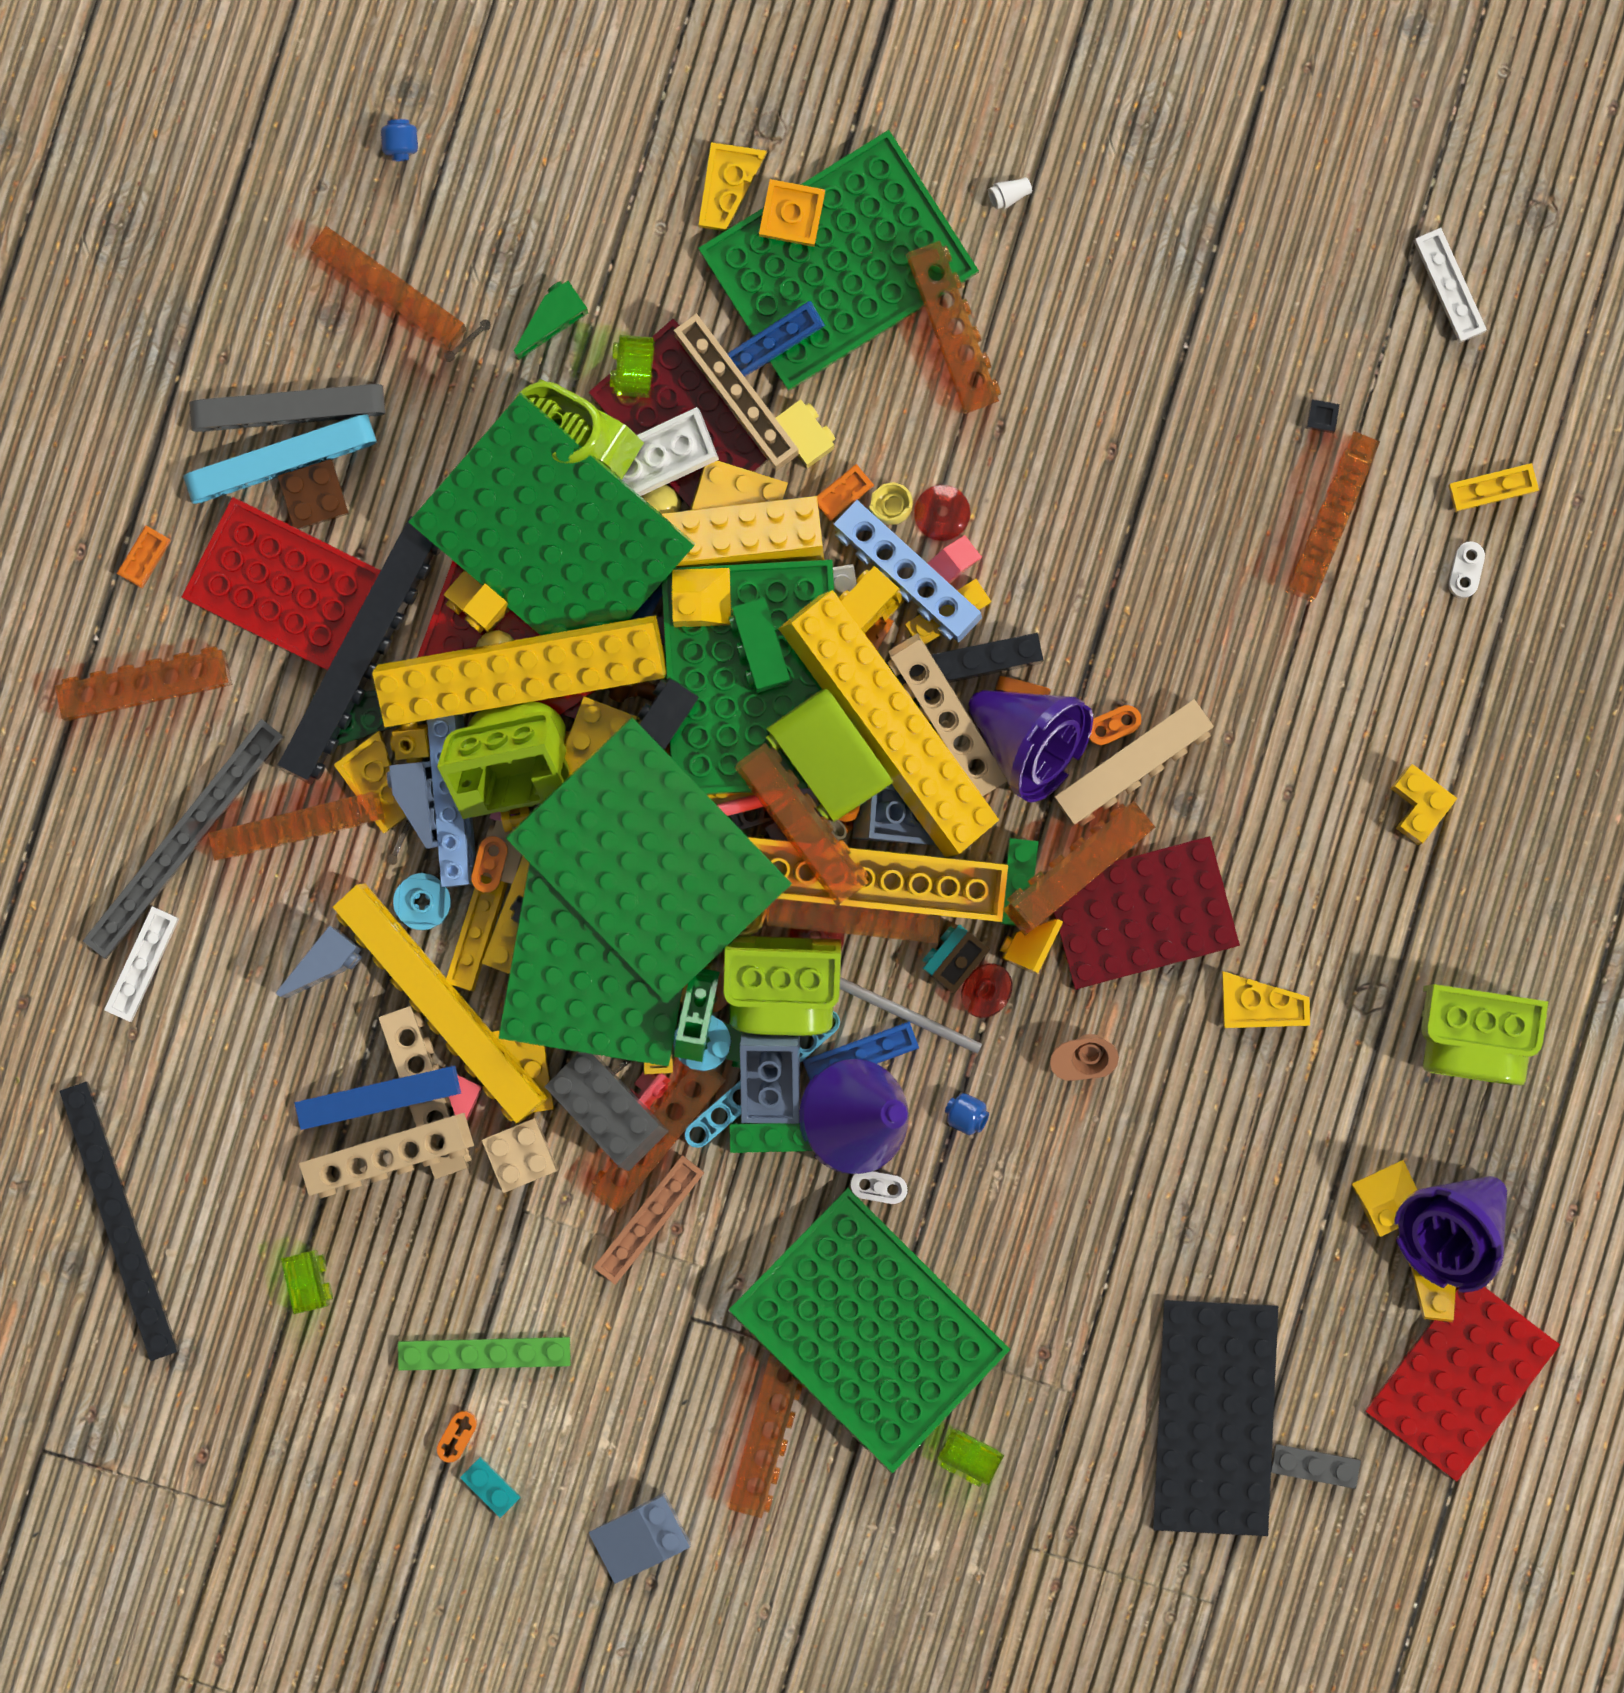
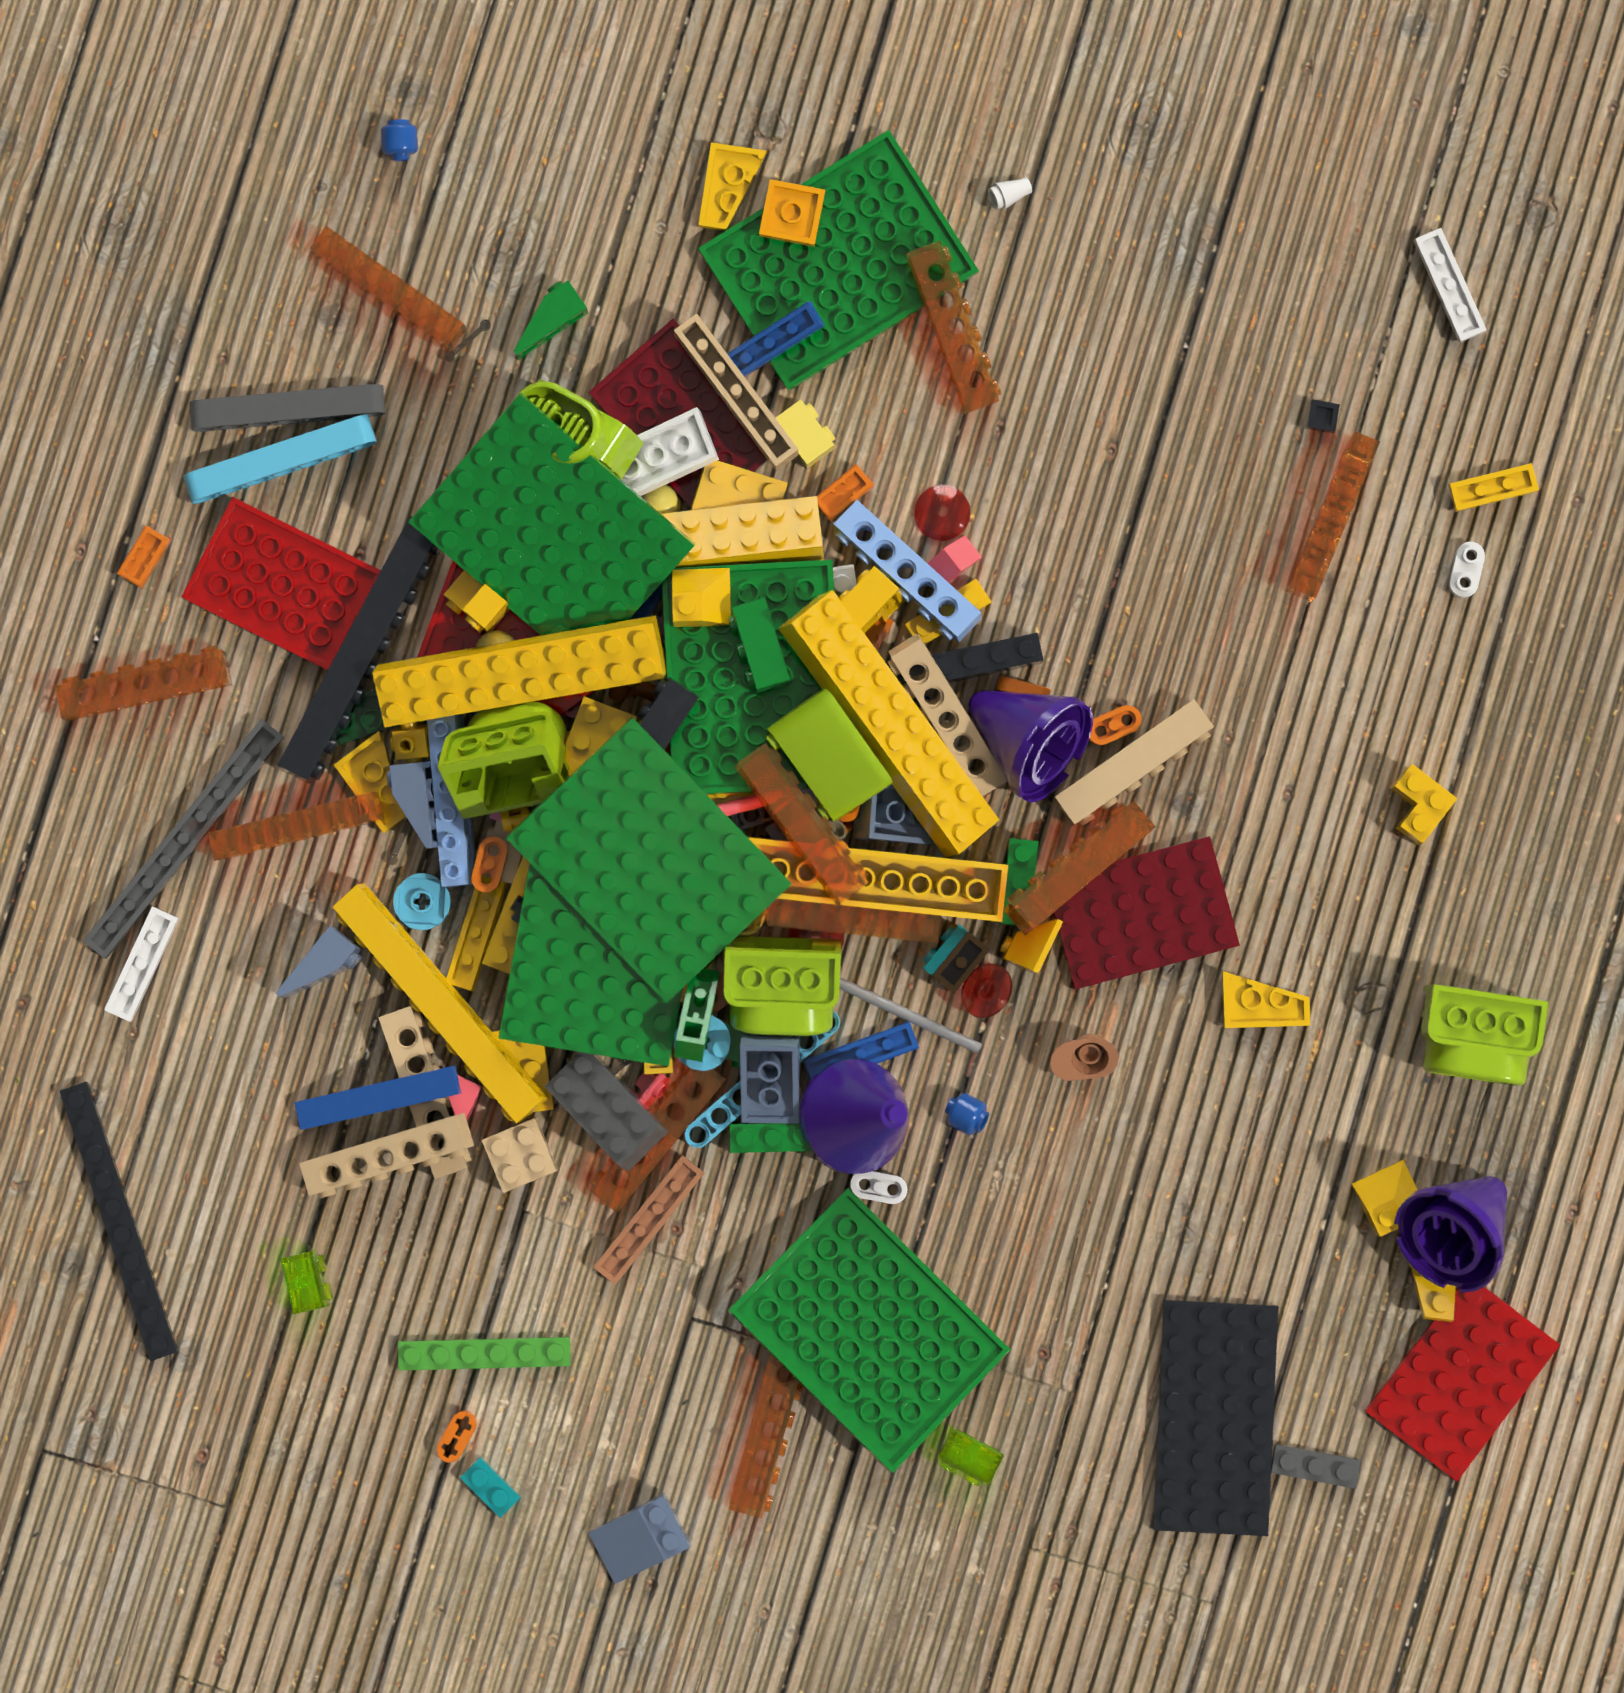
(313, 494): reddish brown plate -> none
(633, 367): clear neon green brick -> none
(891, 503): light yellow hair -> none

